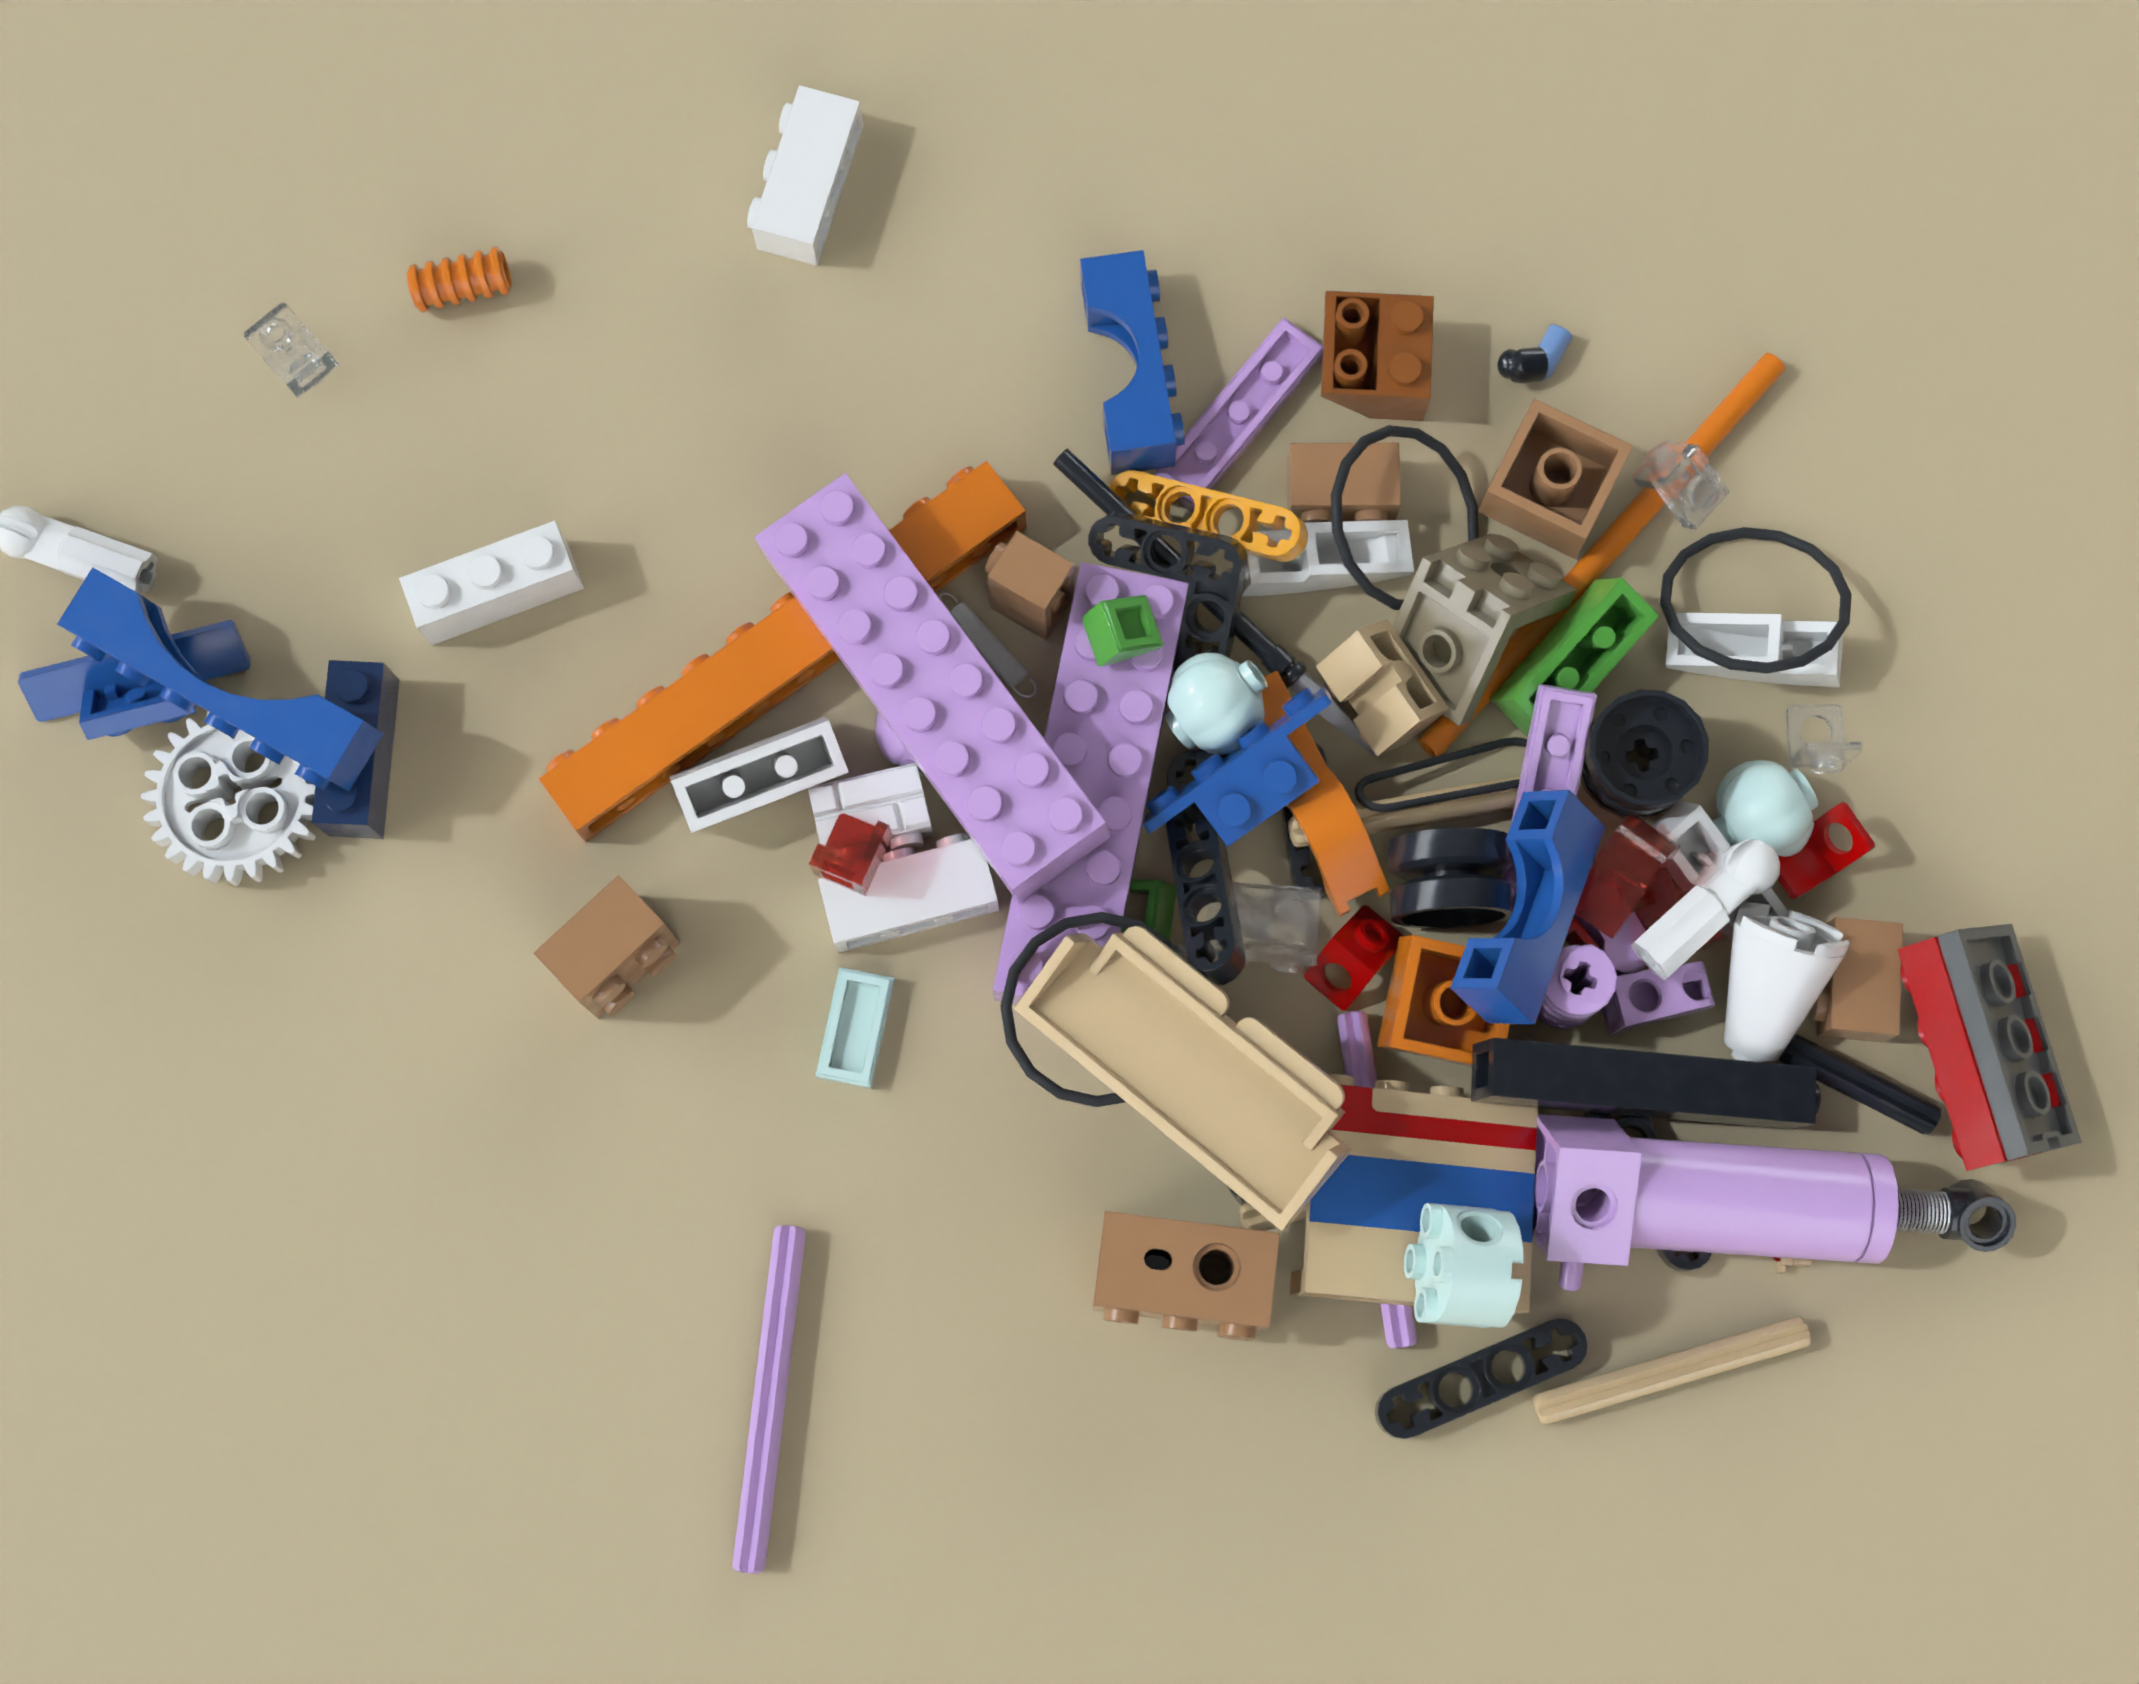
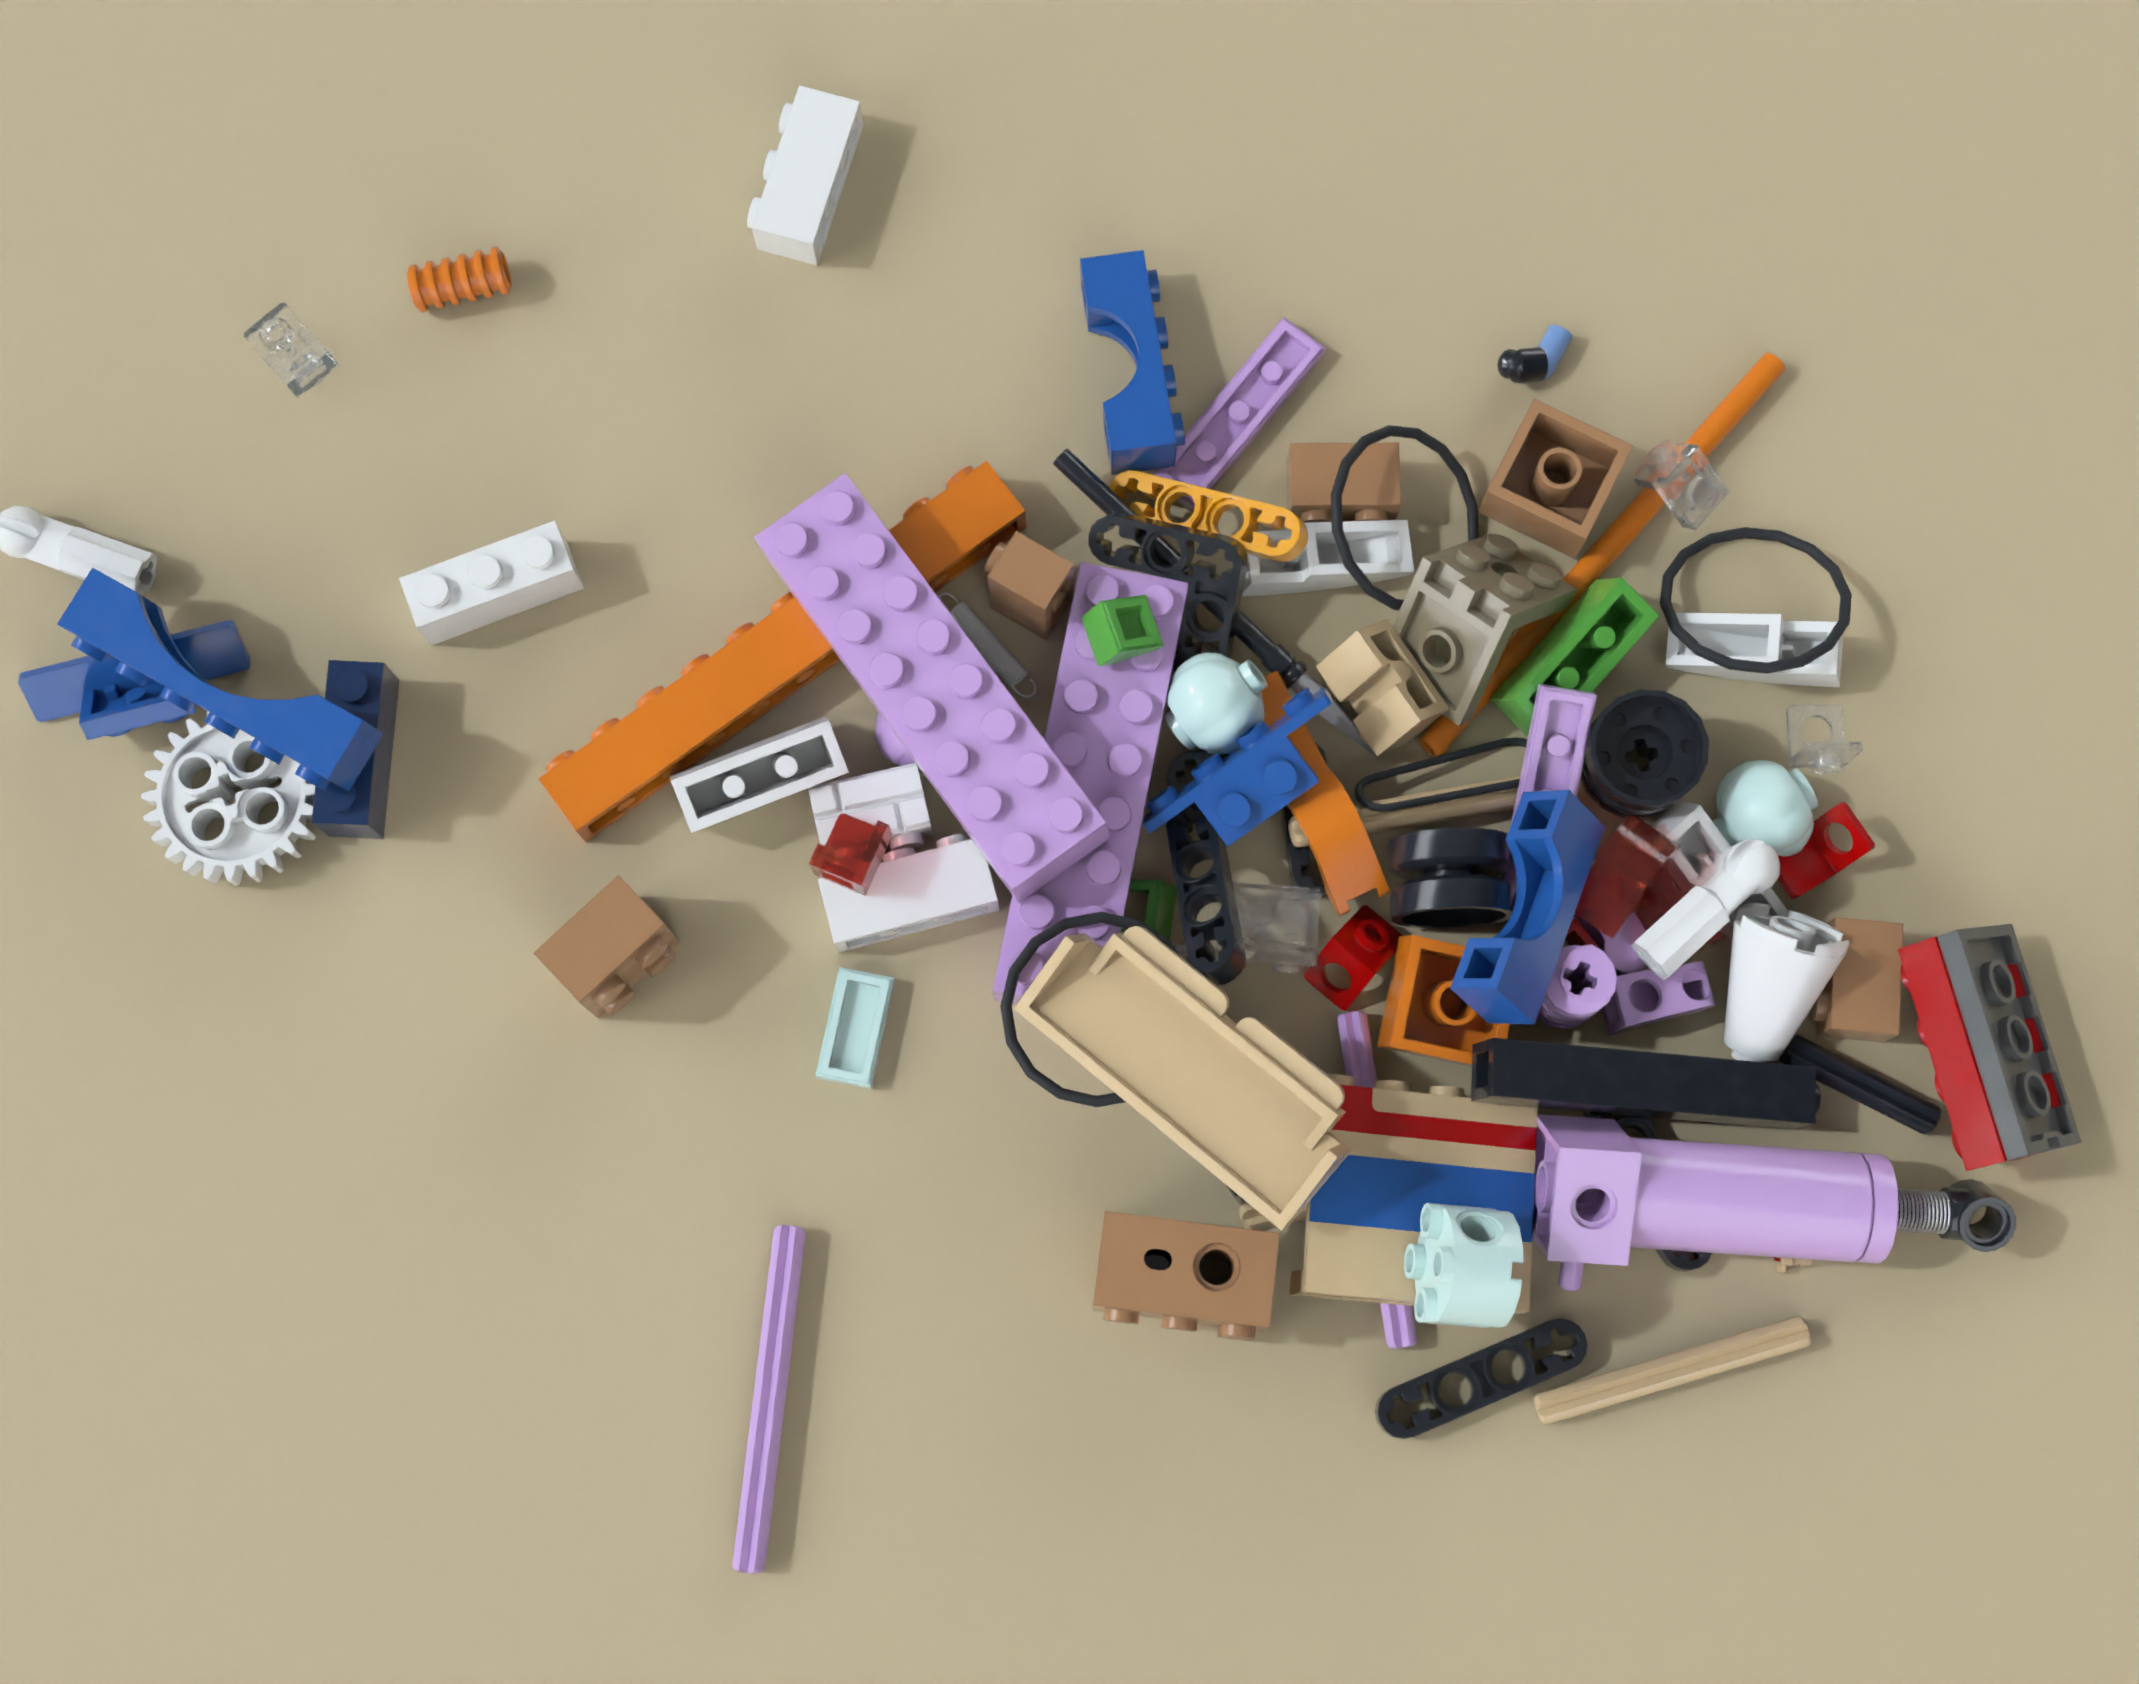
(1378, 353): dark orange slope -> none

